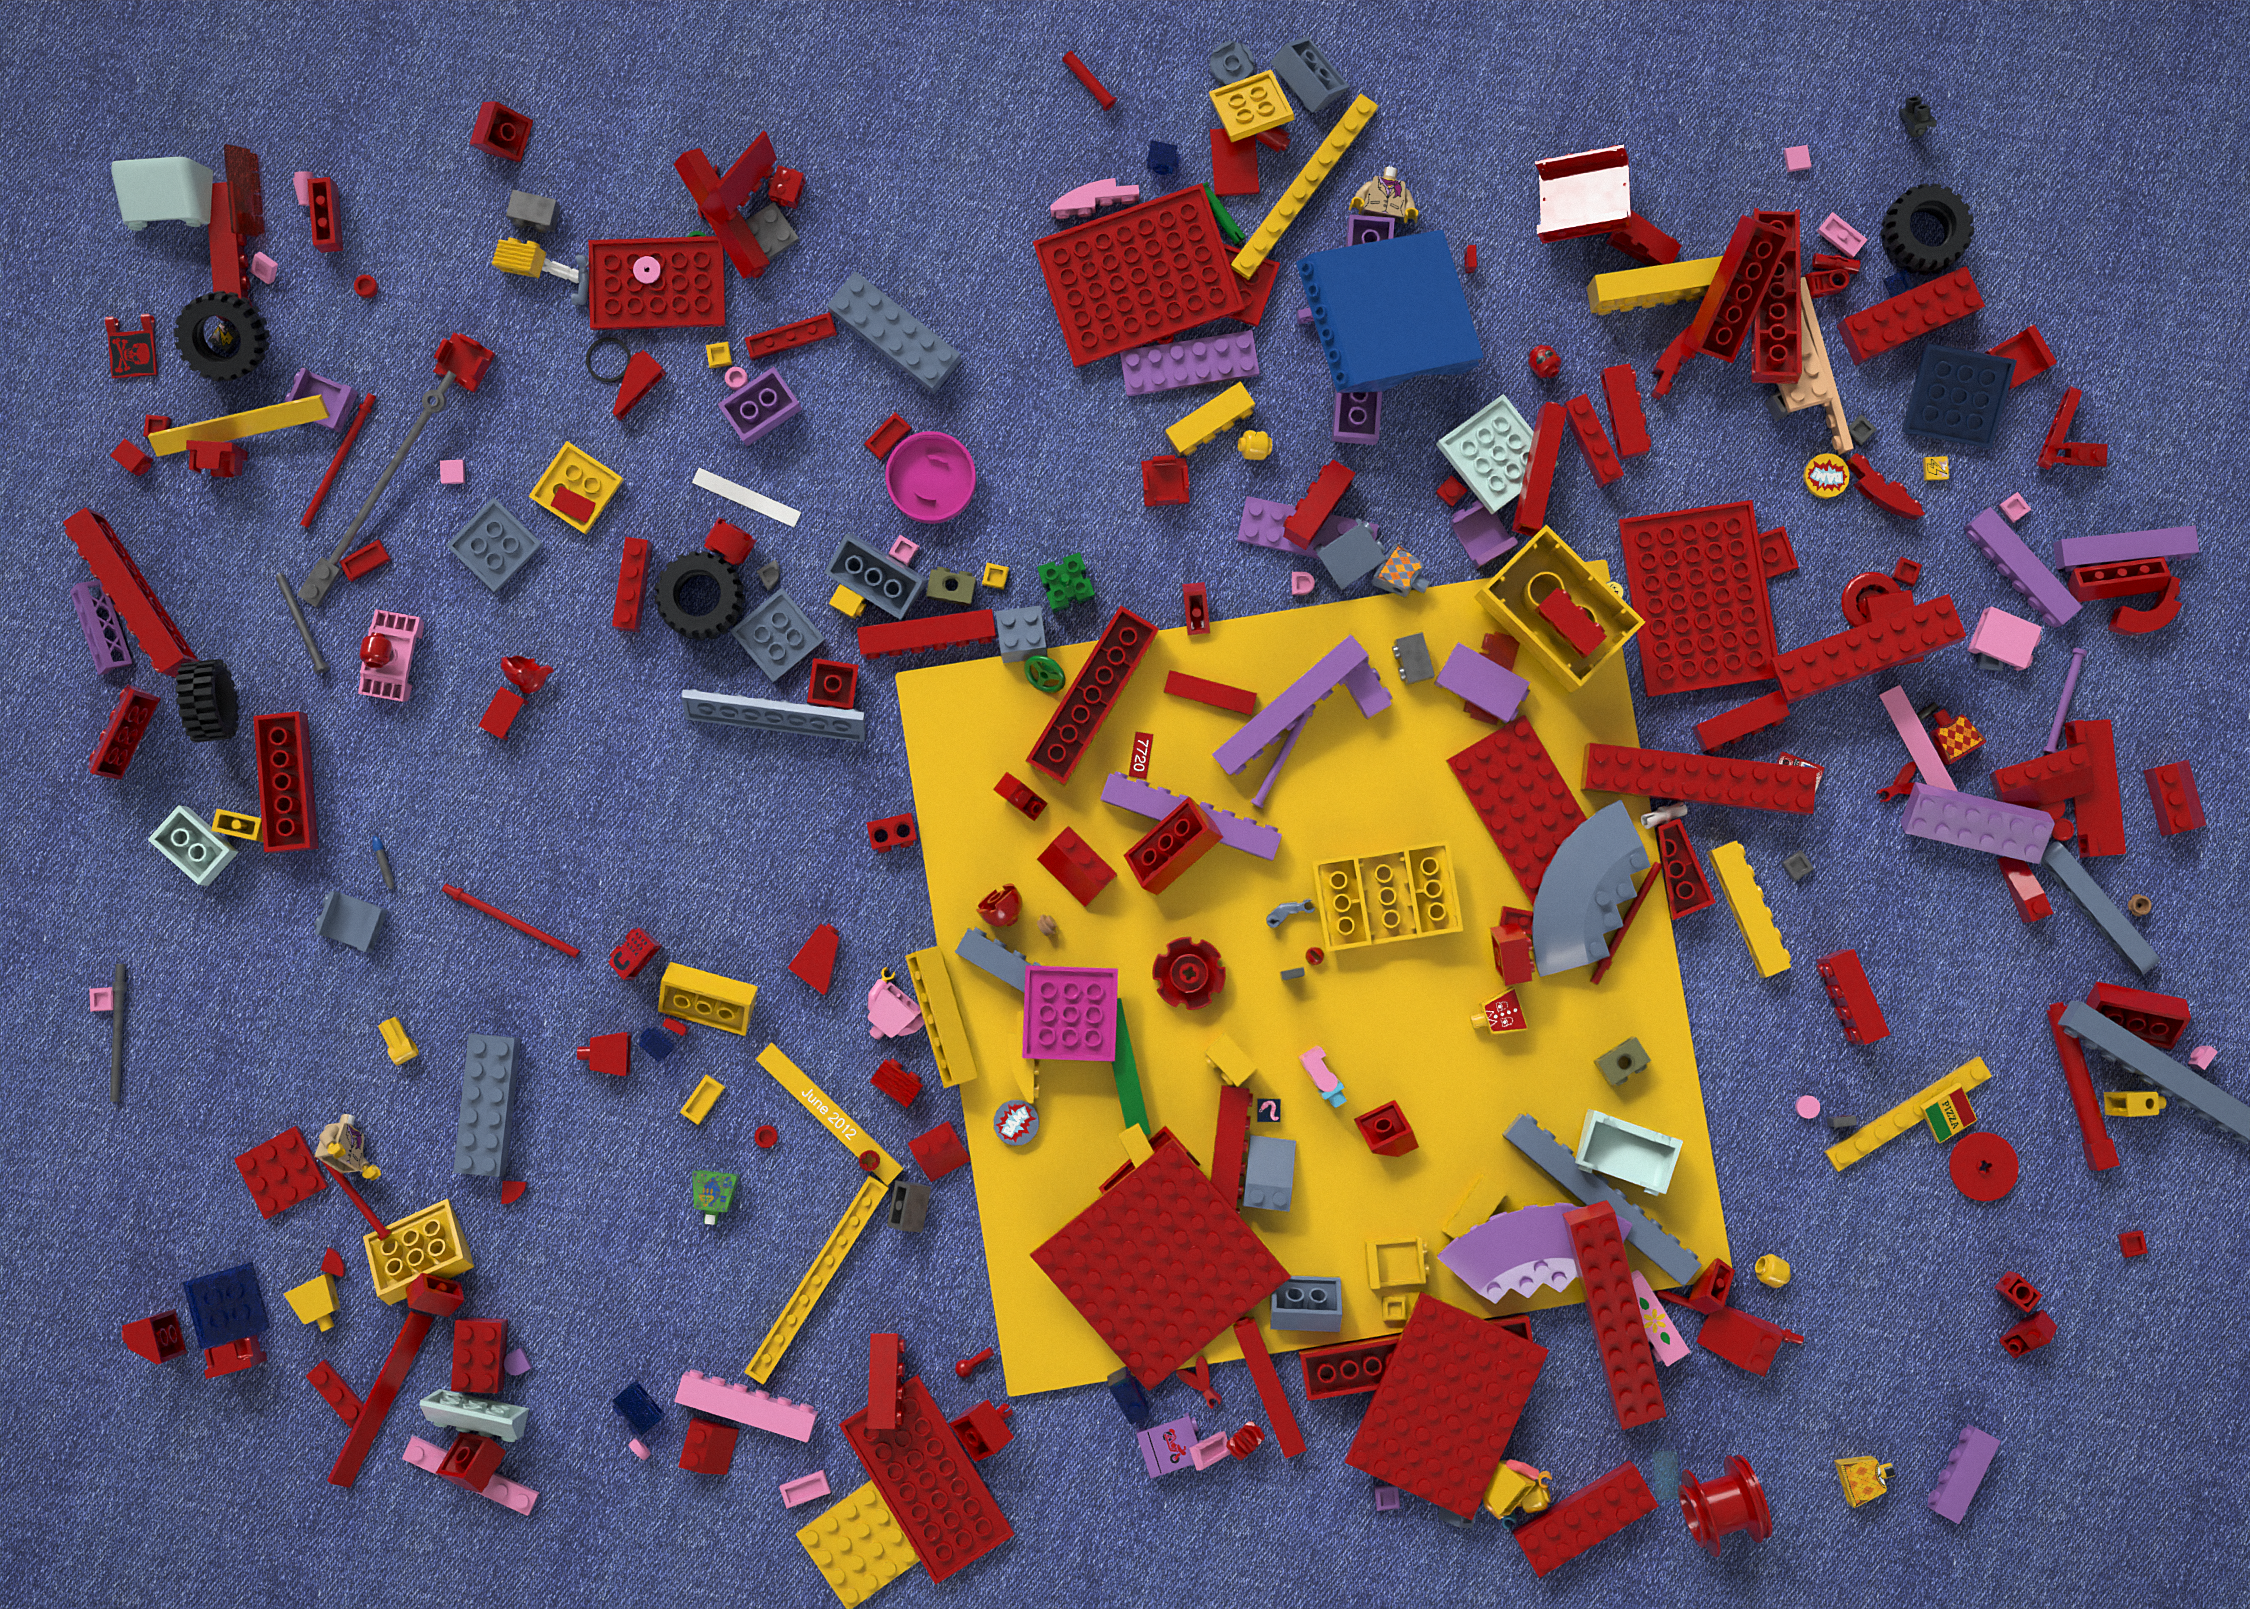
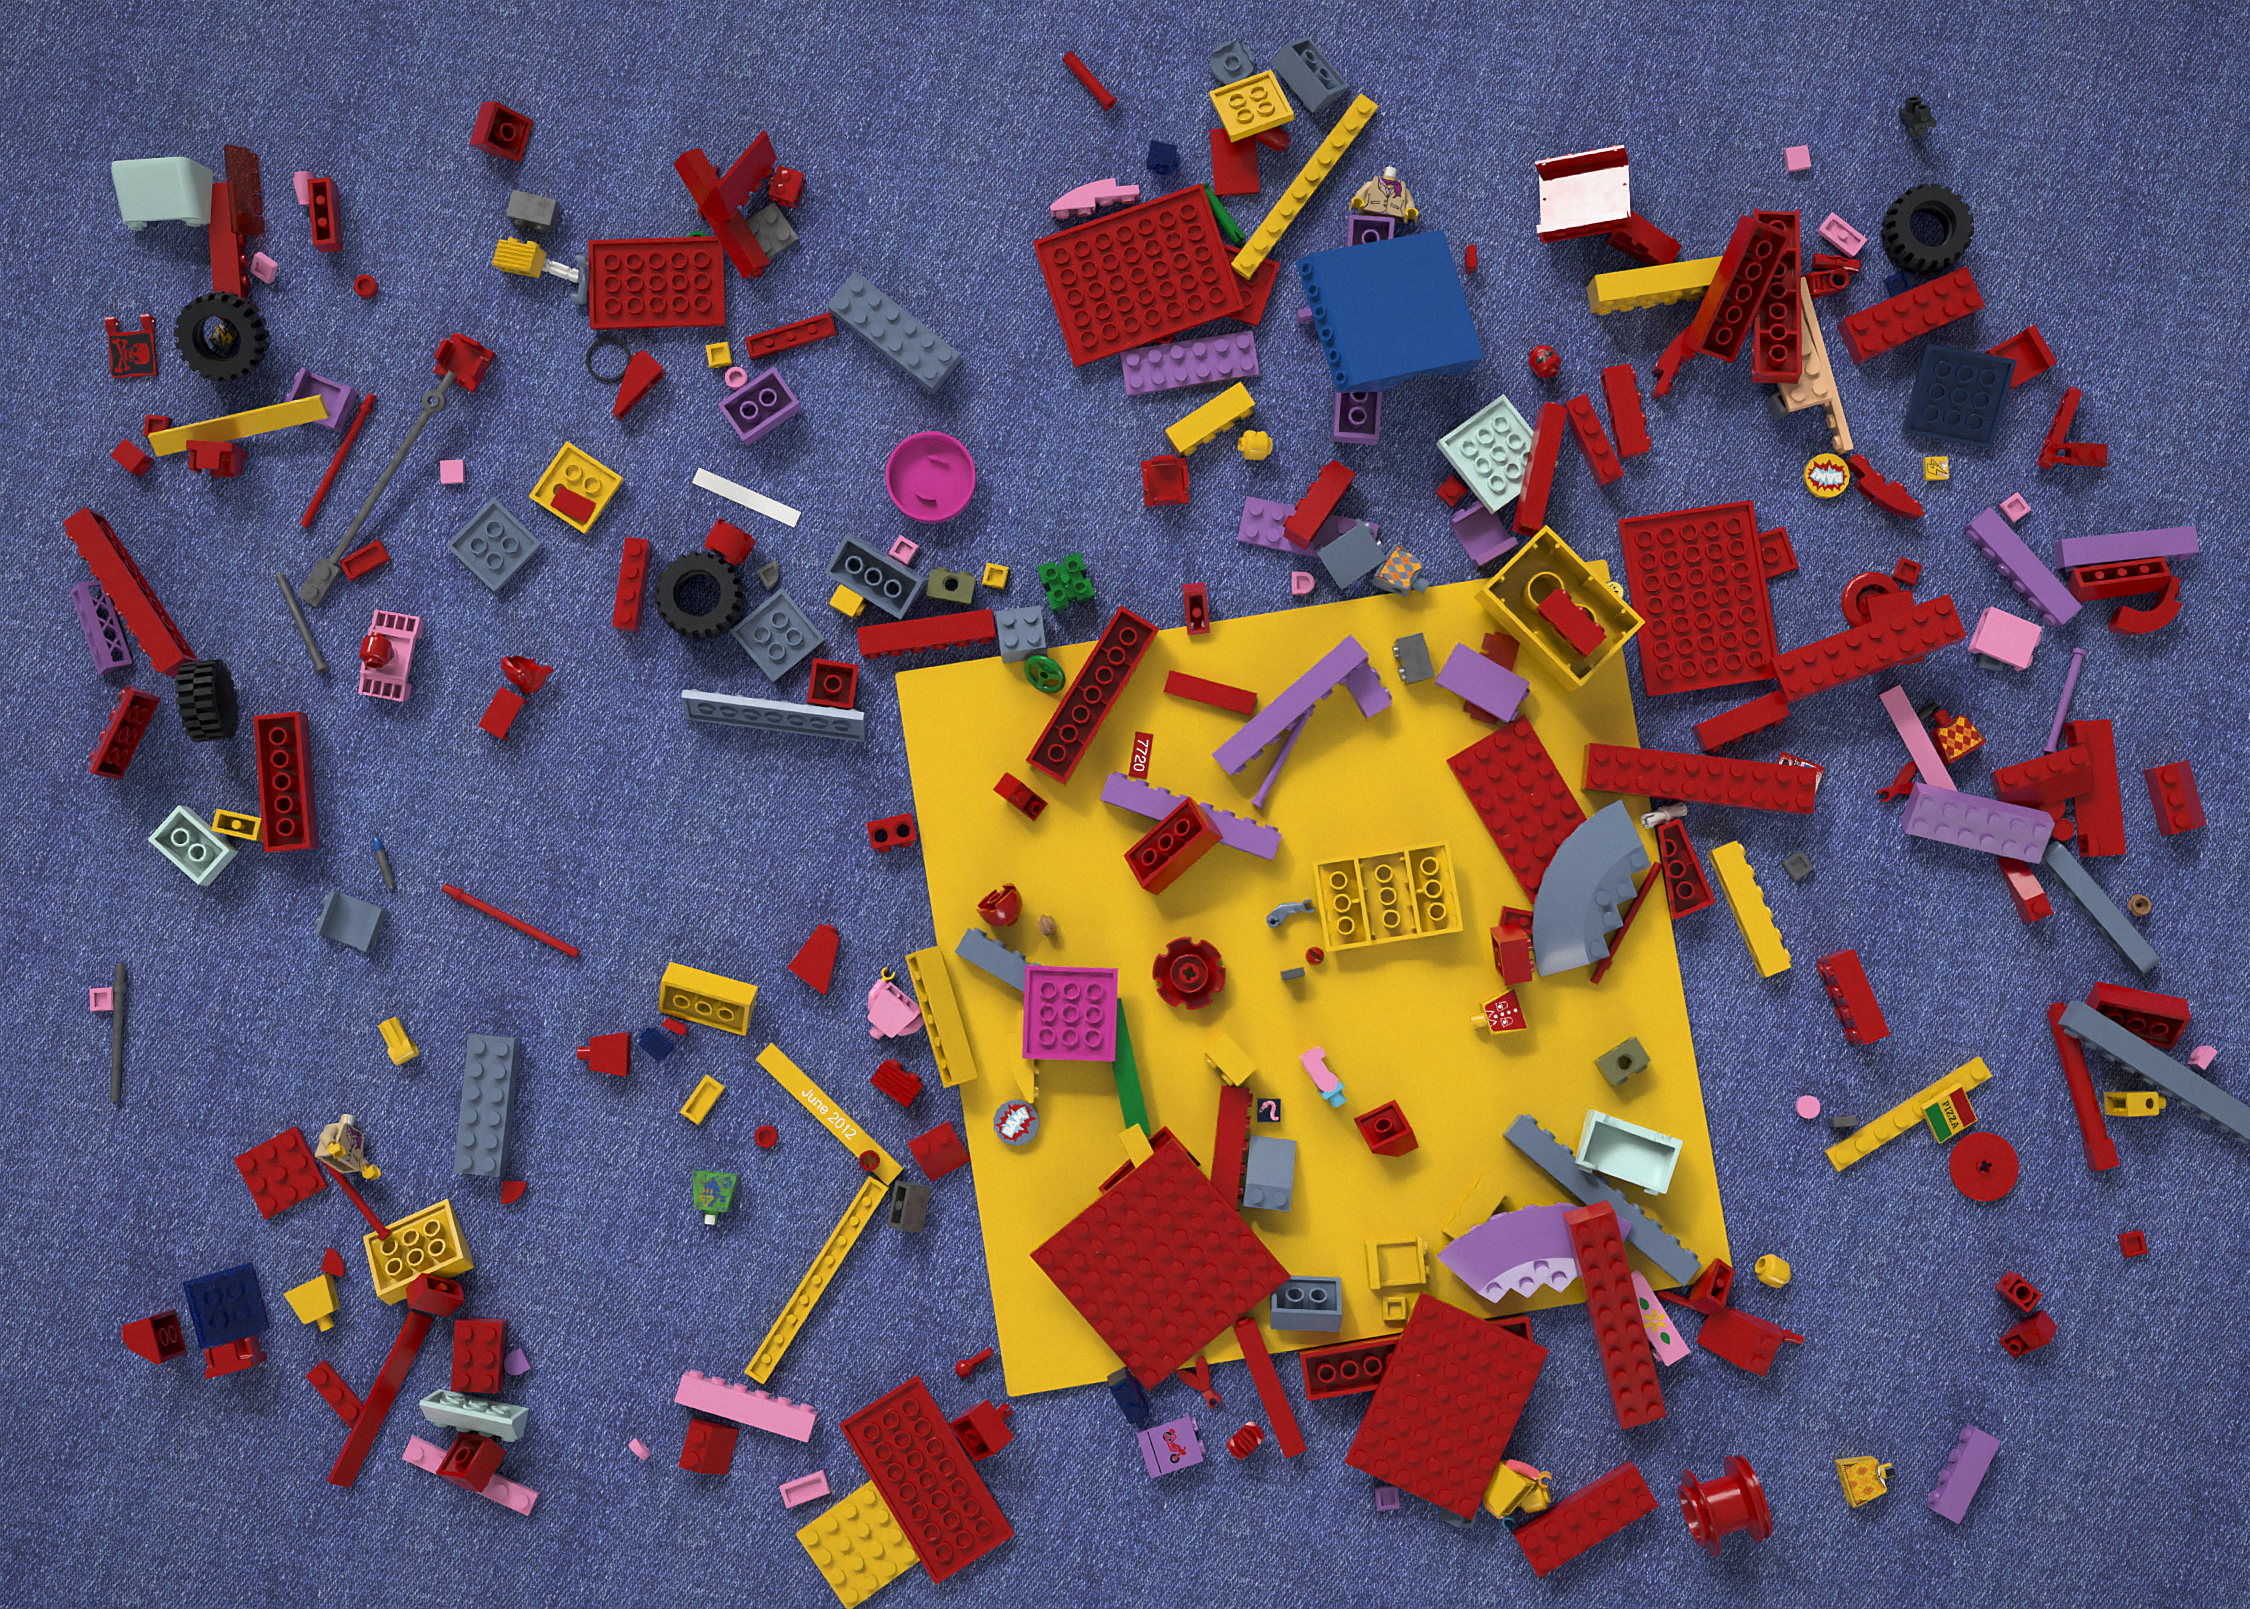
(634, 953): red slope -> none
(637, 1408): clear blue brick -> none
(647, 277): bright pink wheel -> none
(885, 1381): red brick -> none
(887, 436): red tile -> none
(1076, 866): red slope -> none
(1210, 1450): bright pink tile -> none
(1665, 1475): clear light blue plate -> none
(1861, 430): dark grey tile -> none

